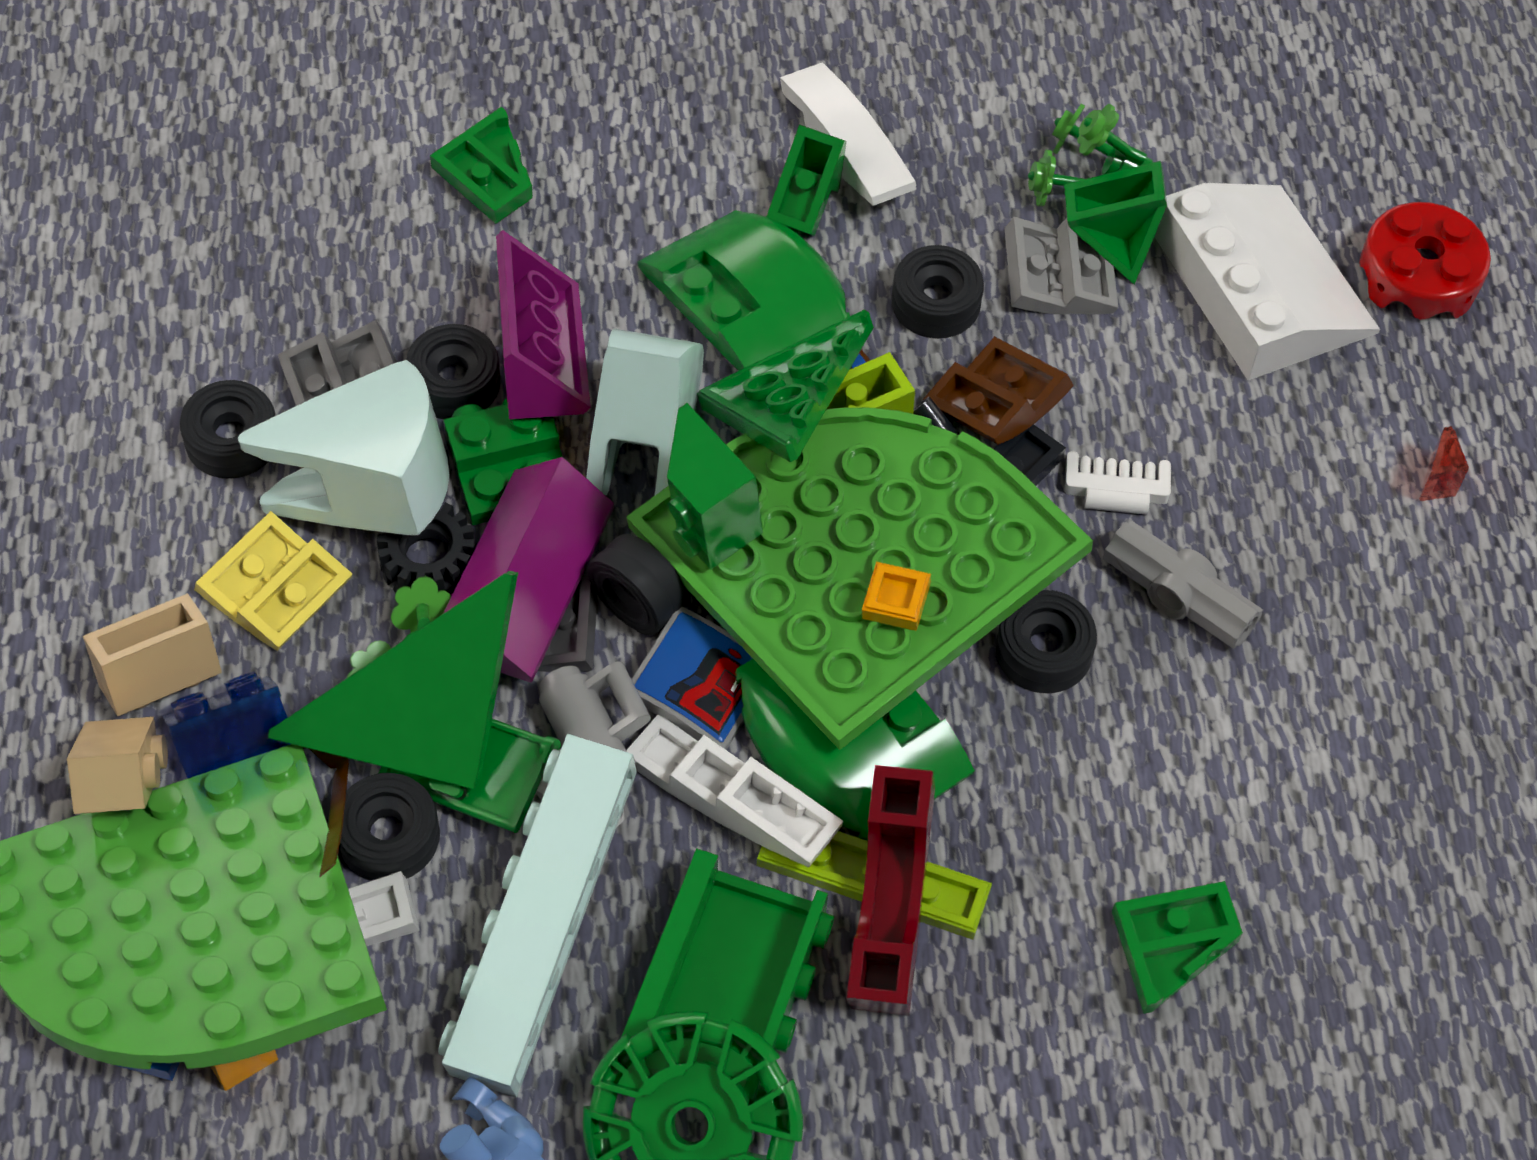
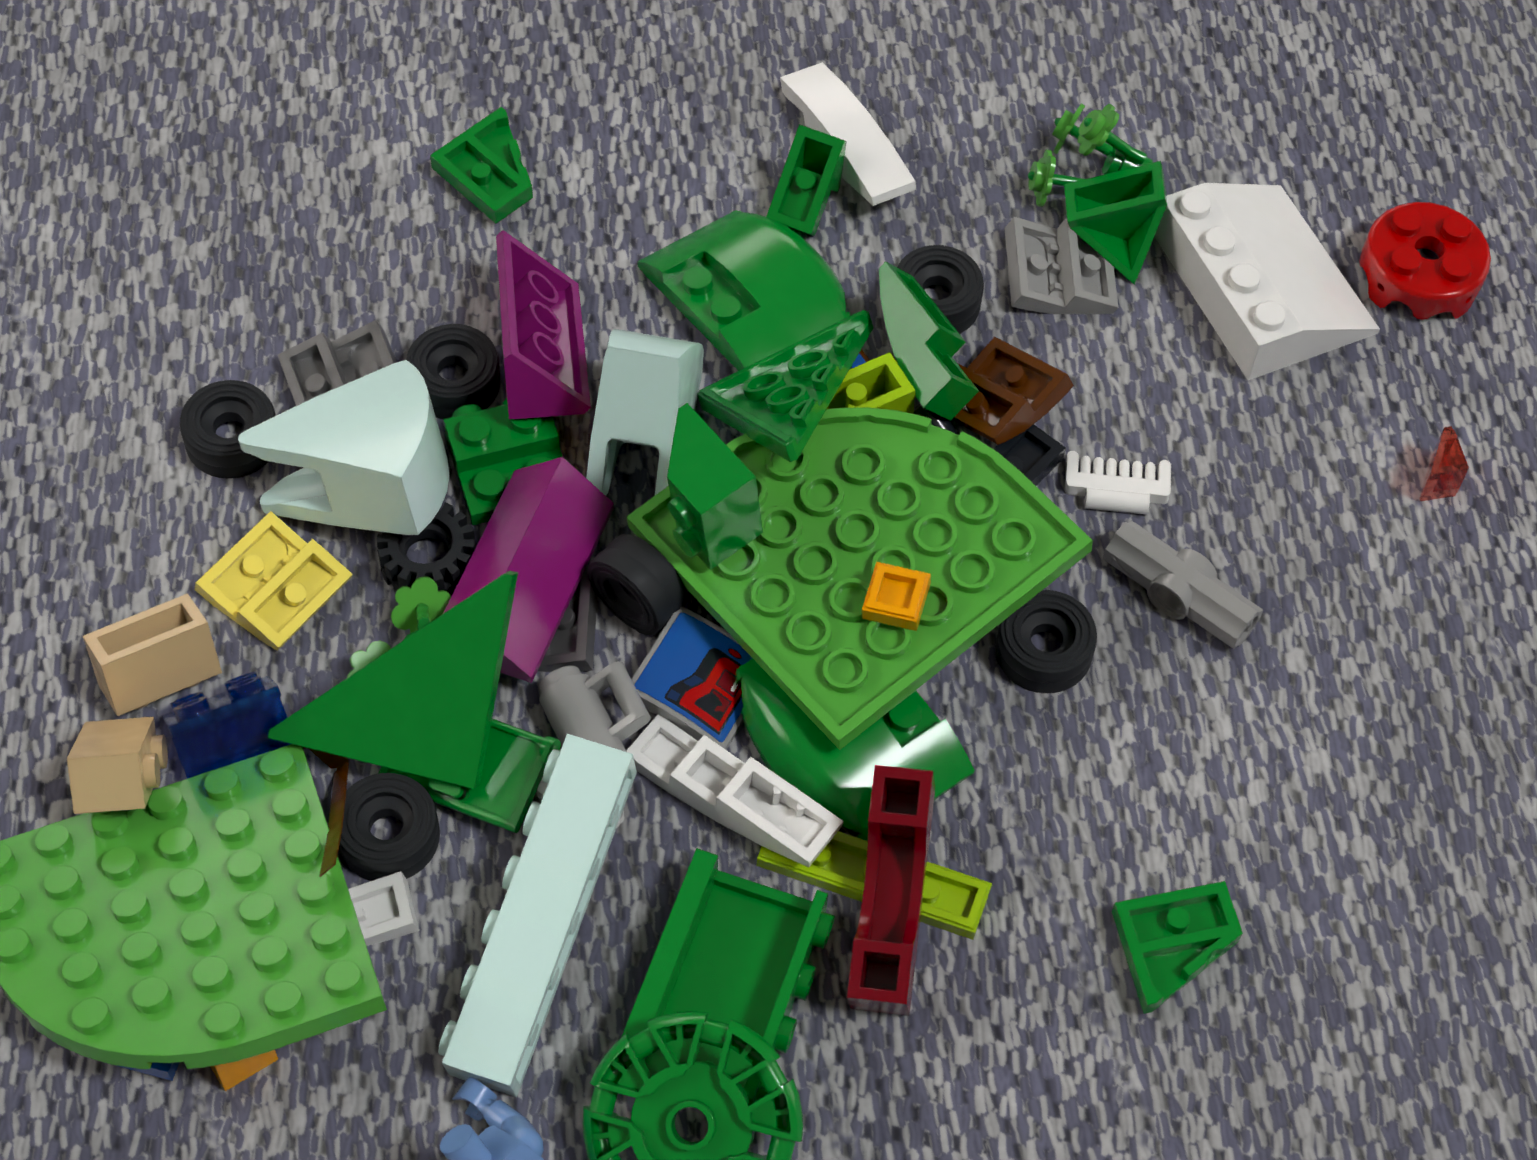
(923, 343): none -> slope

